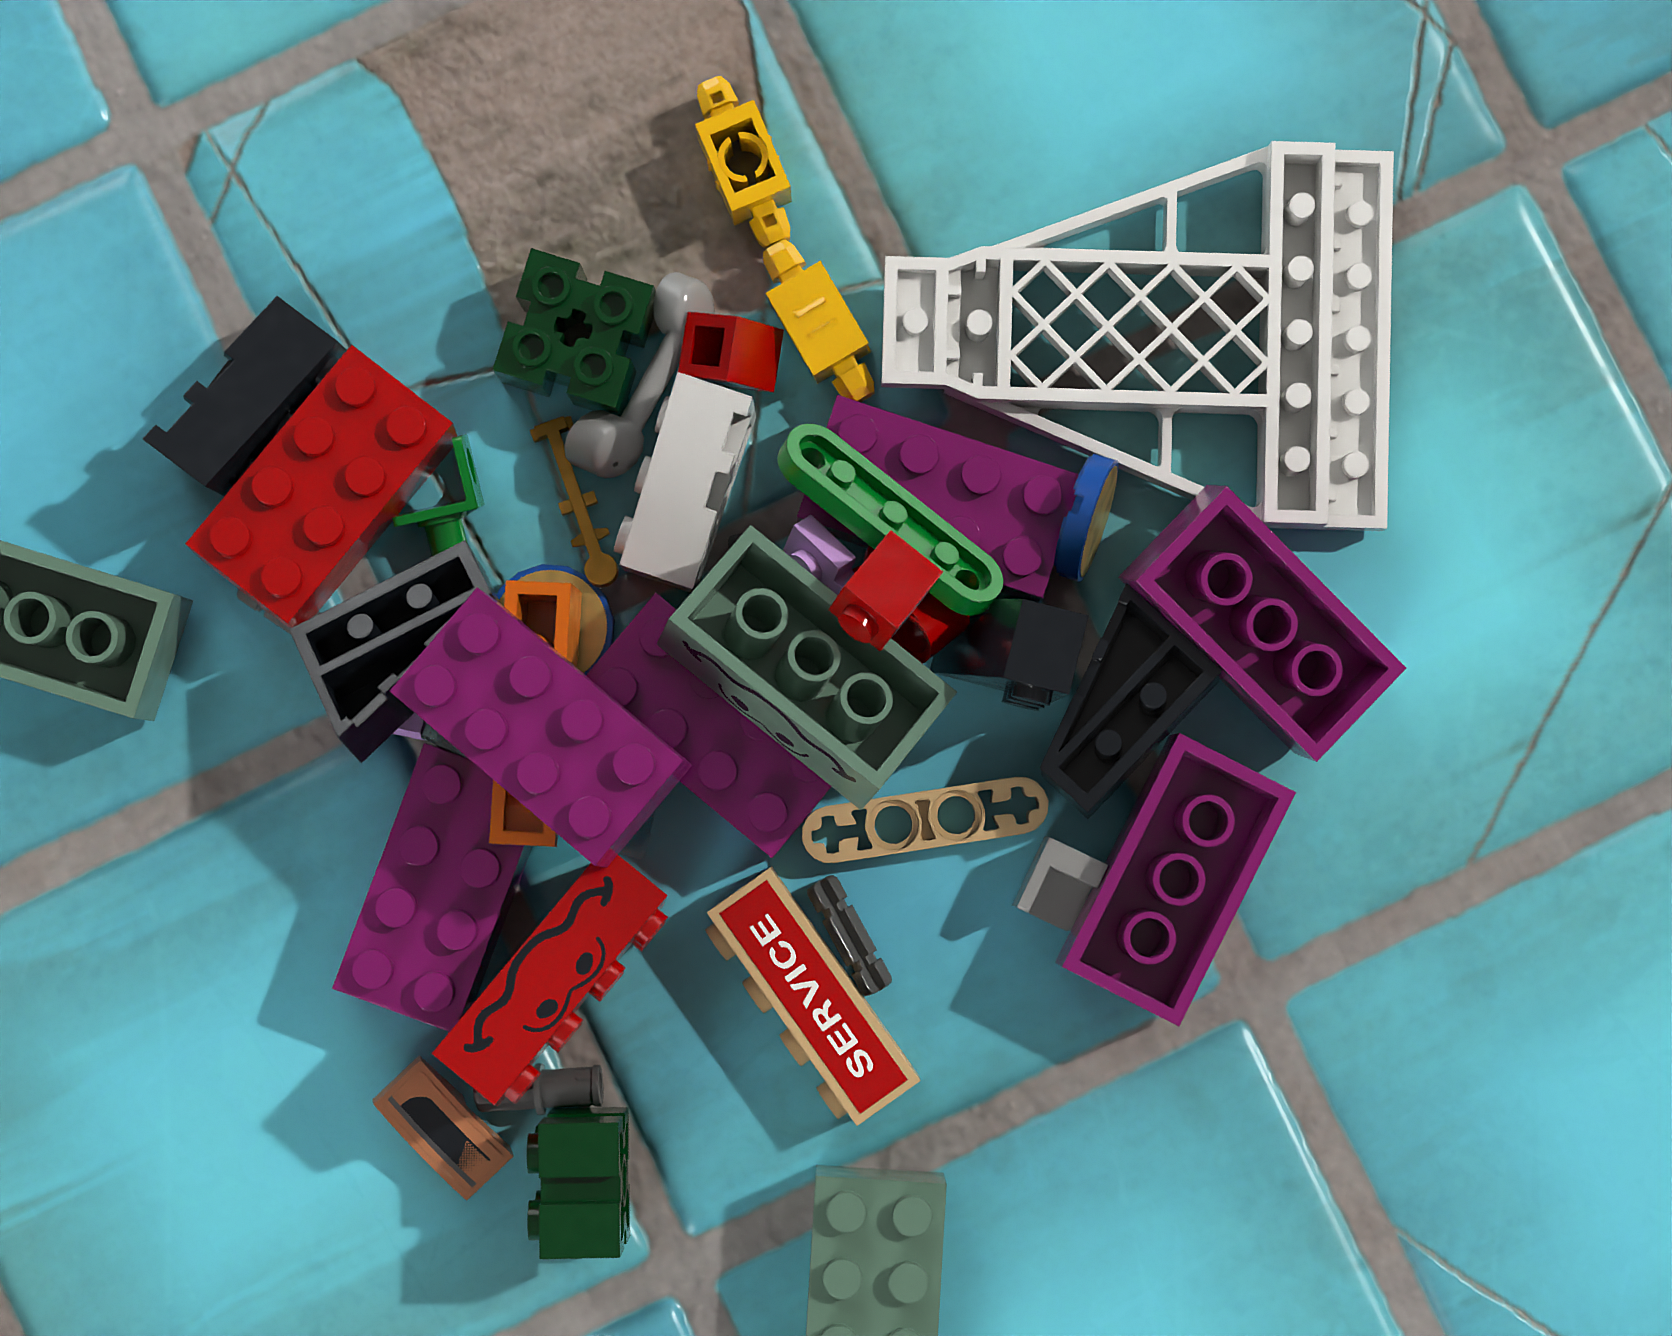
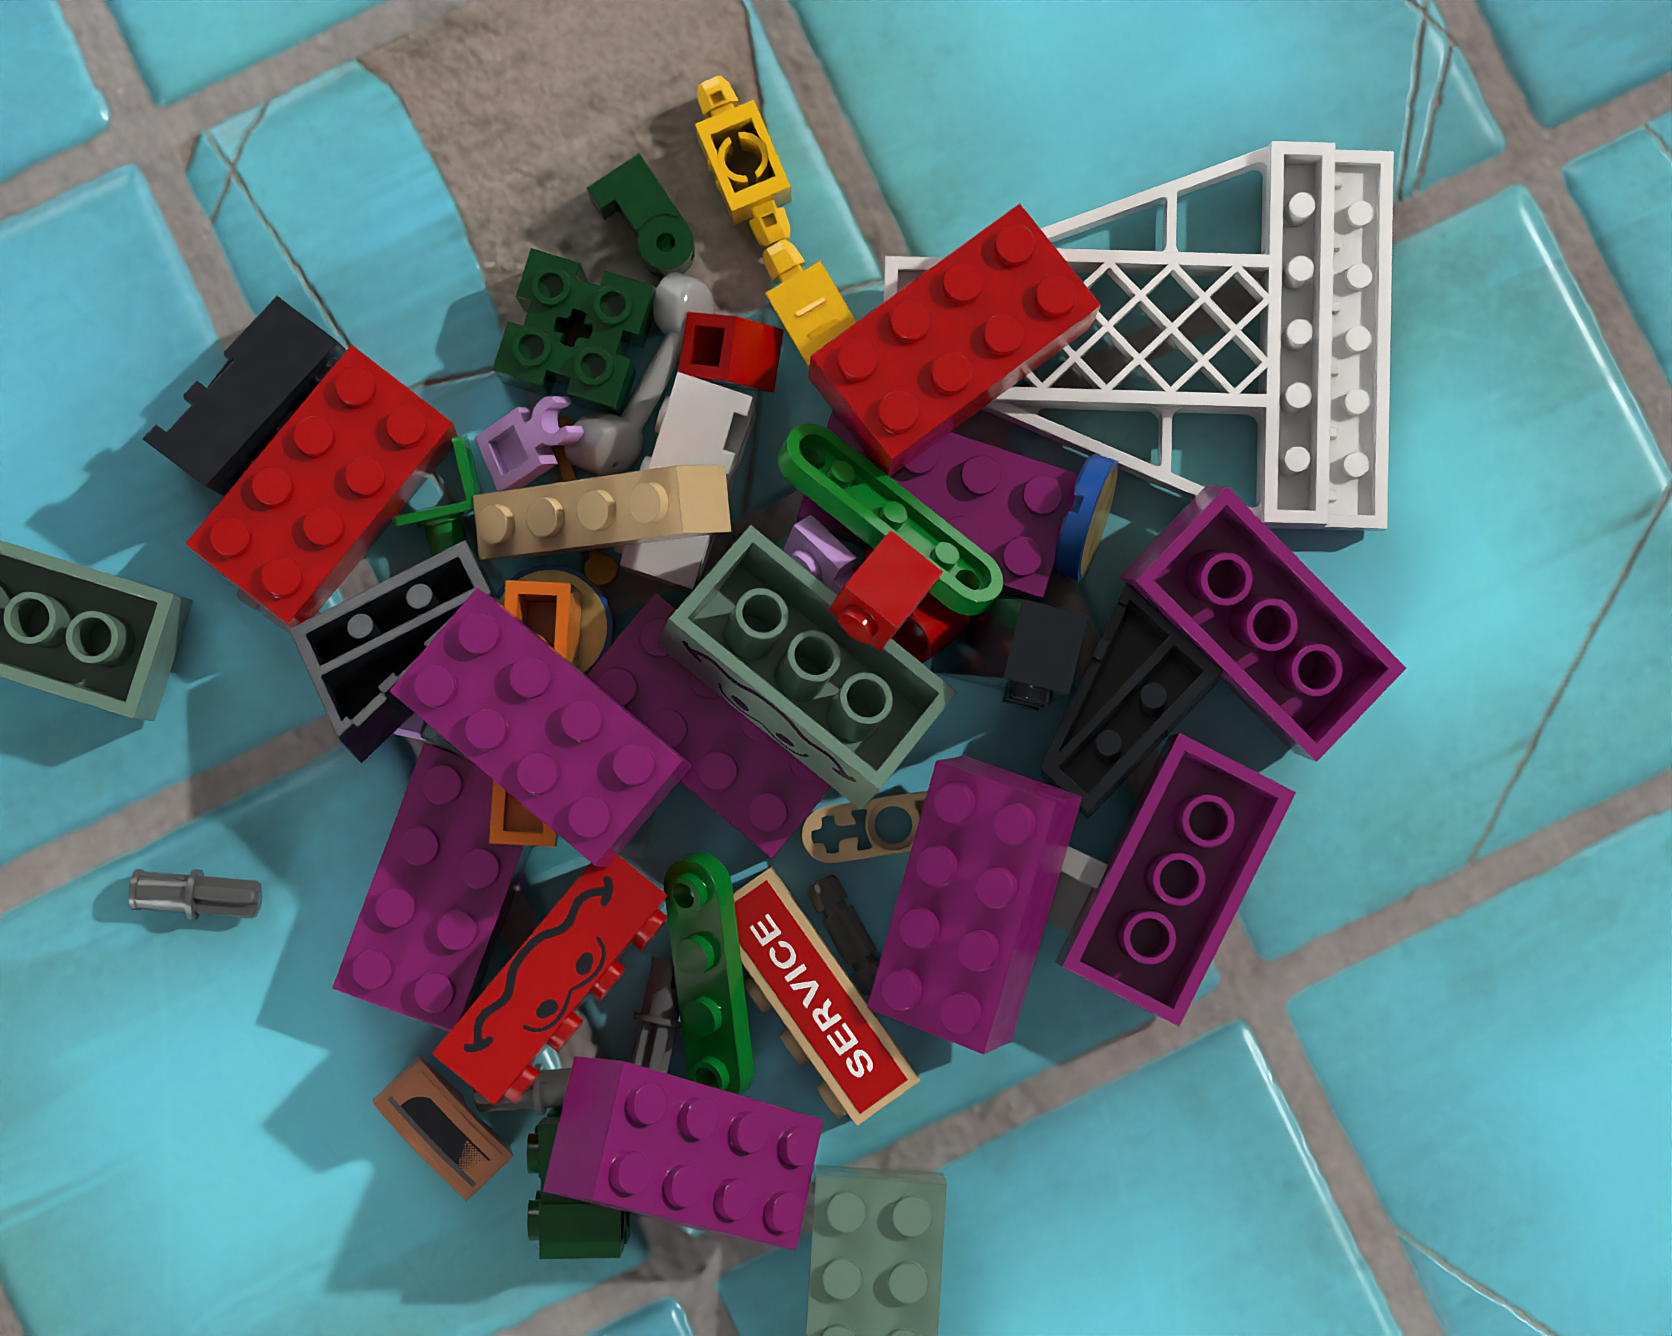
(195, 894): none -> dark grey axle
(521, 442): none -> lavender plate
(603, 512): none -> tan brick
(657, 1018): none -> dark grey axle
(660, 229): none -> dark green leg
(683, 1153): none -> magenta brick
(709, 973): none -> green plate
(953, 340): none -> red brick
(973, 903): none -> magenta brick

